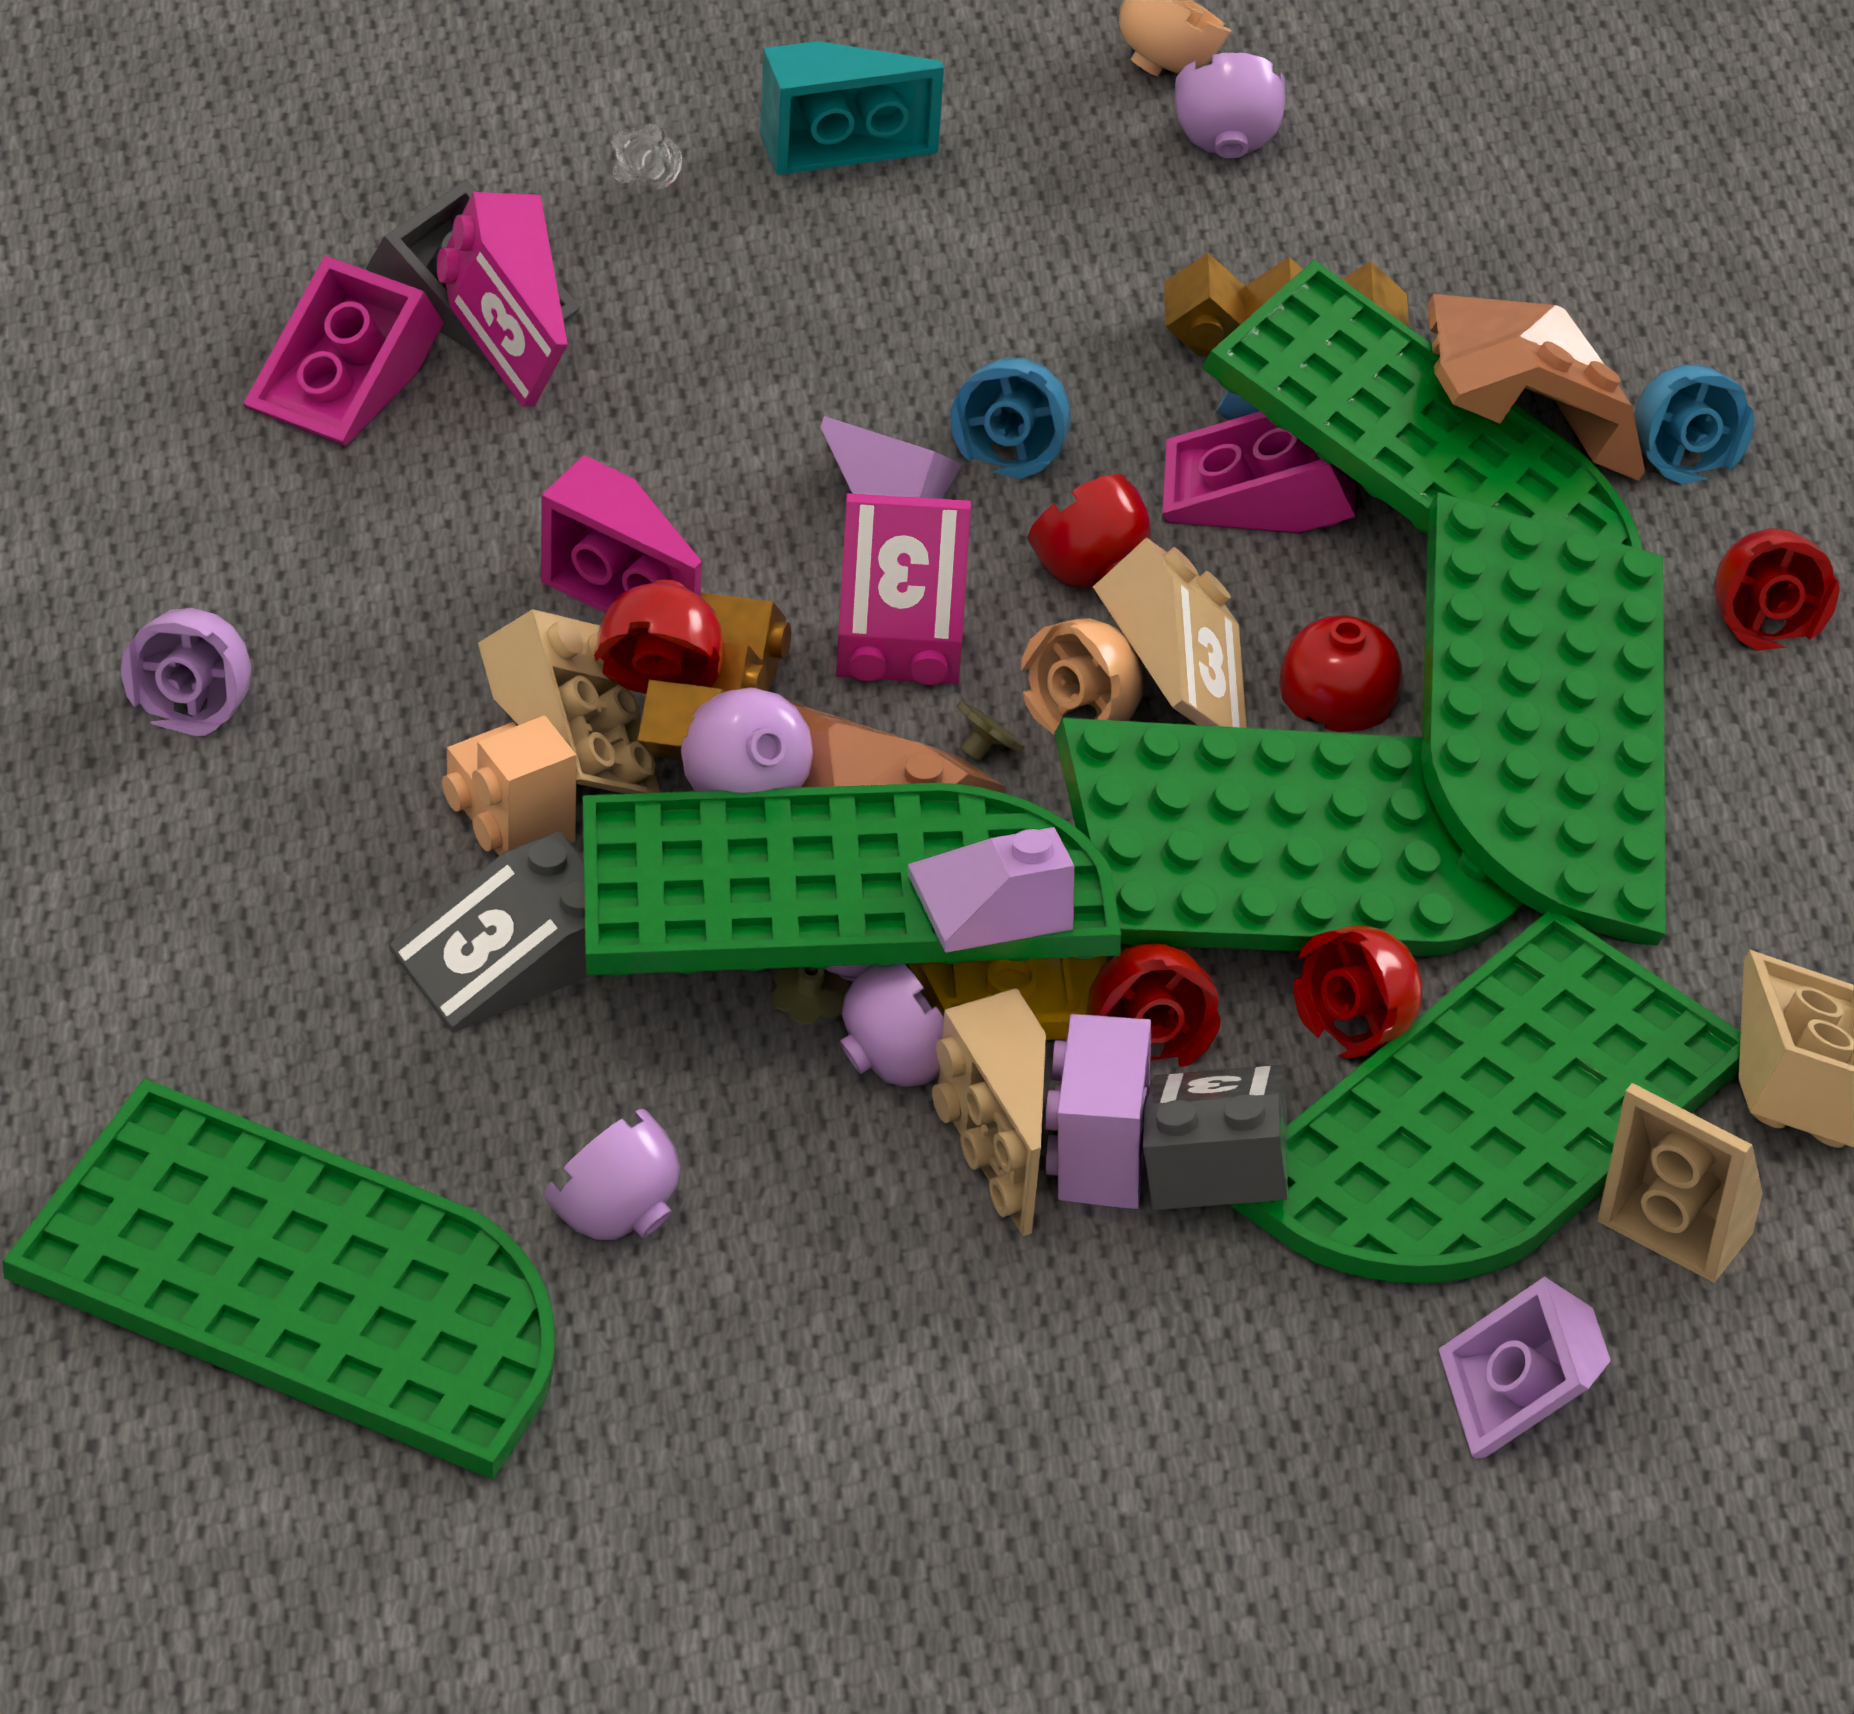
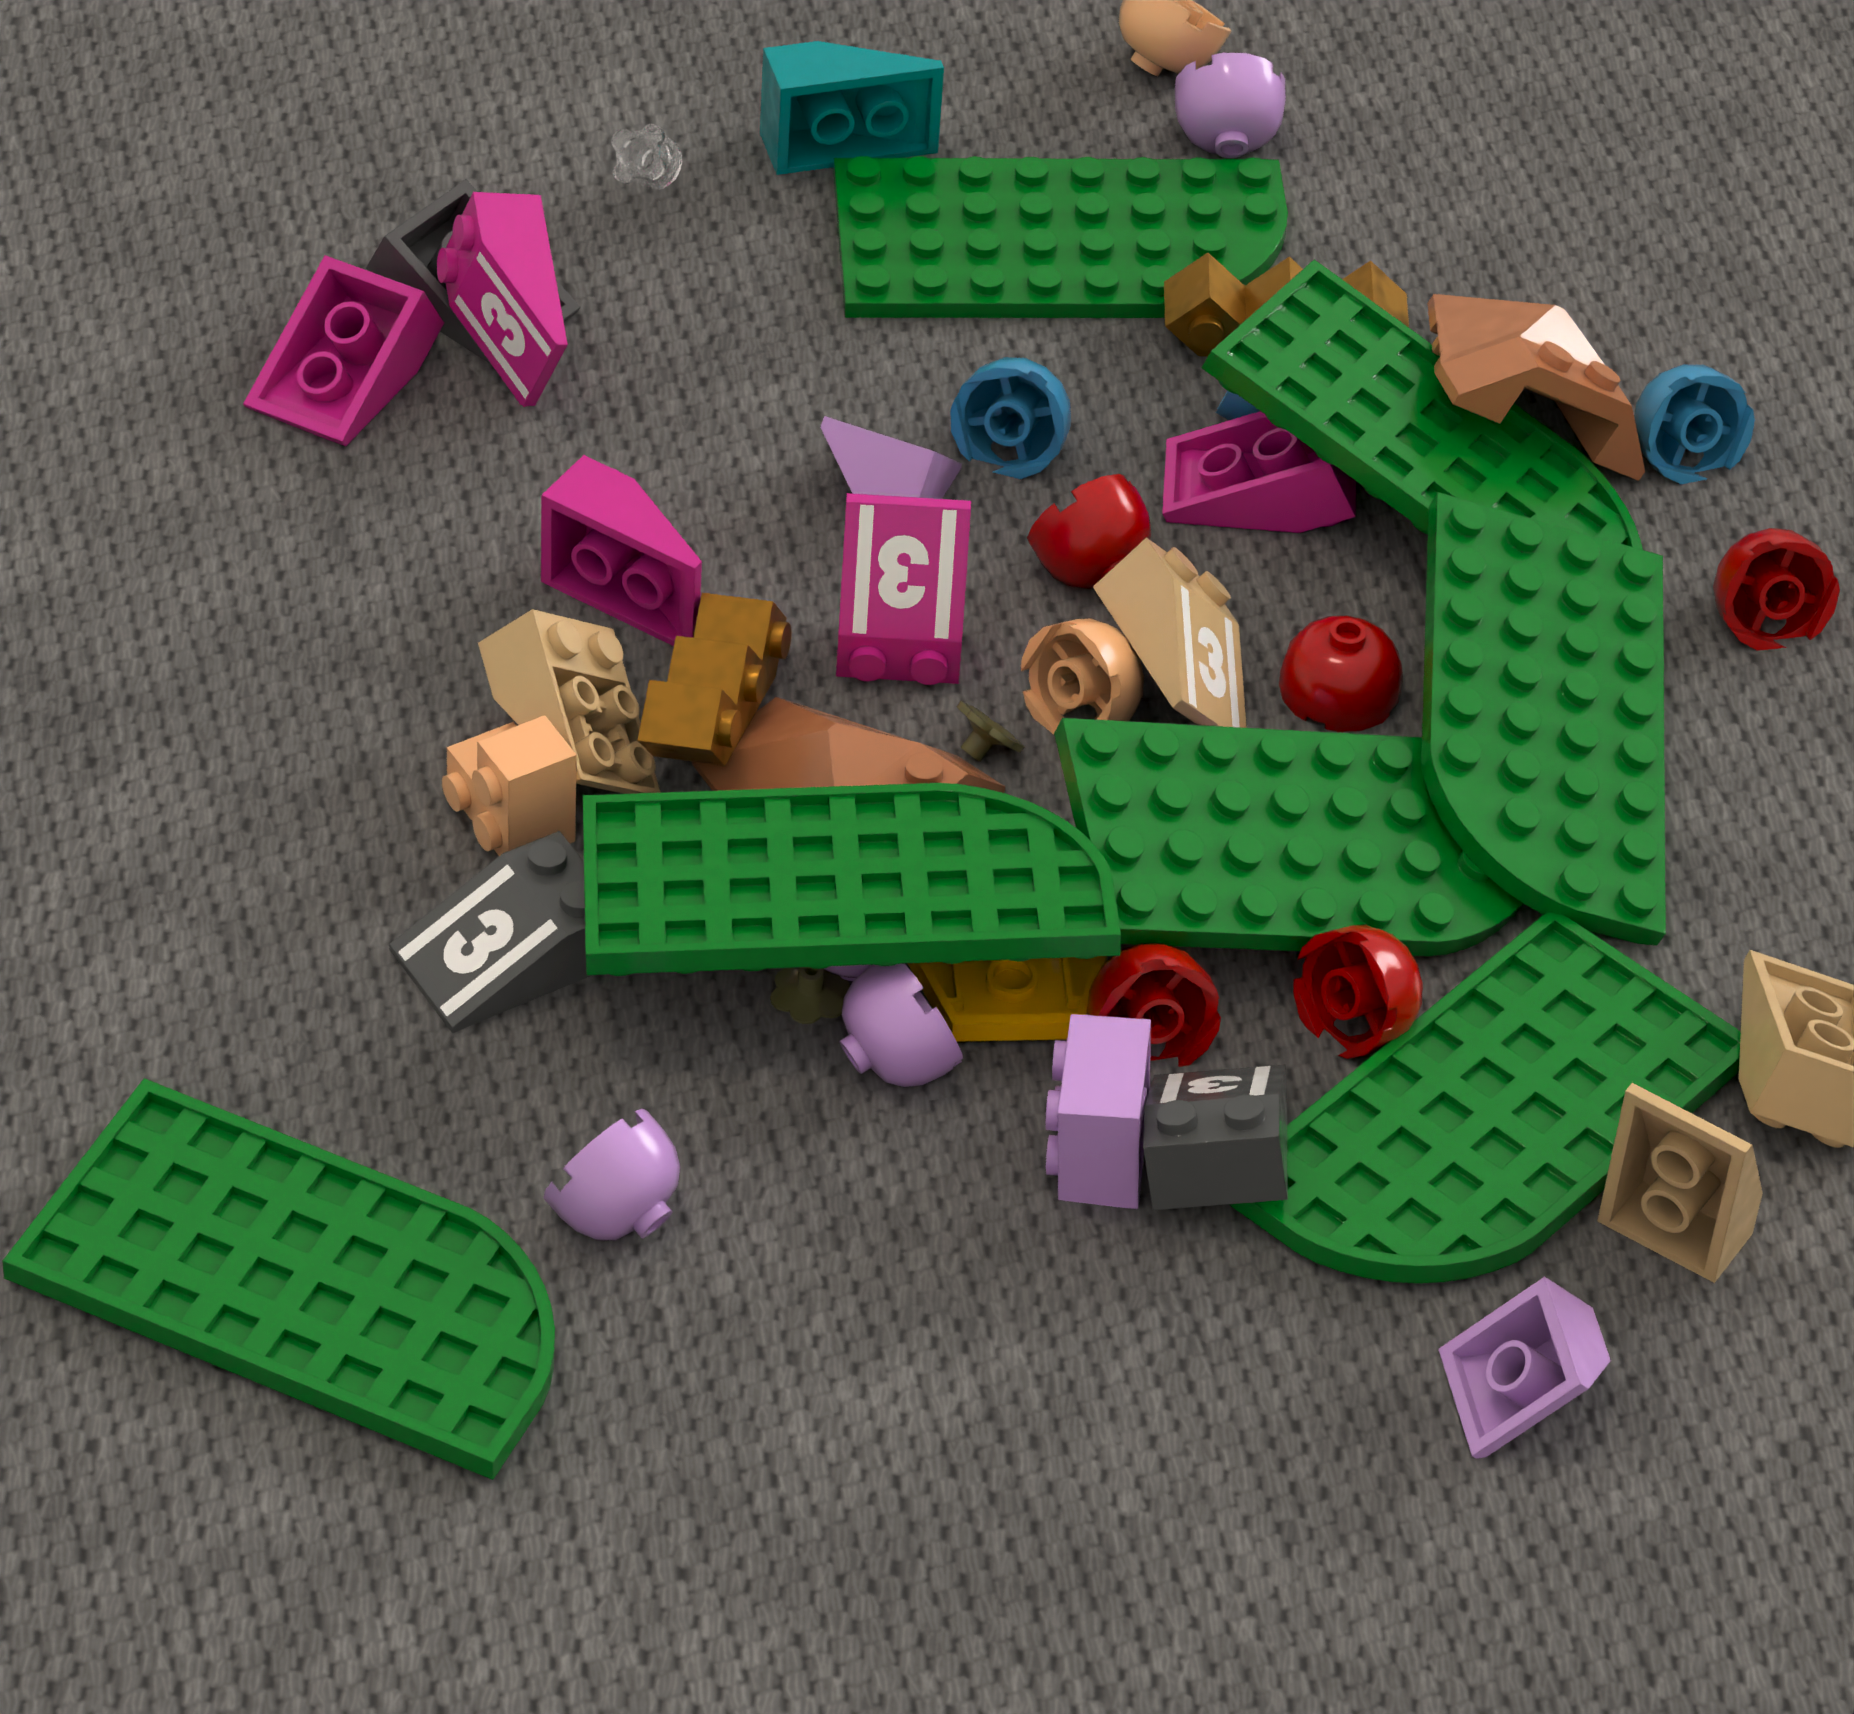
(186, 660): lavender cylinder -> none
(661, 636): red cylinder -> none
(747, 743): lavender cylinder -> none
(994, 1095): tan slope -> none
(997, 889): lavender slope -> none
(1046, 232): none -> green plate

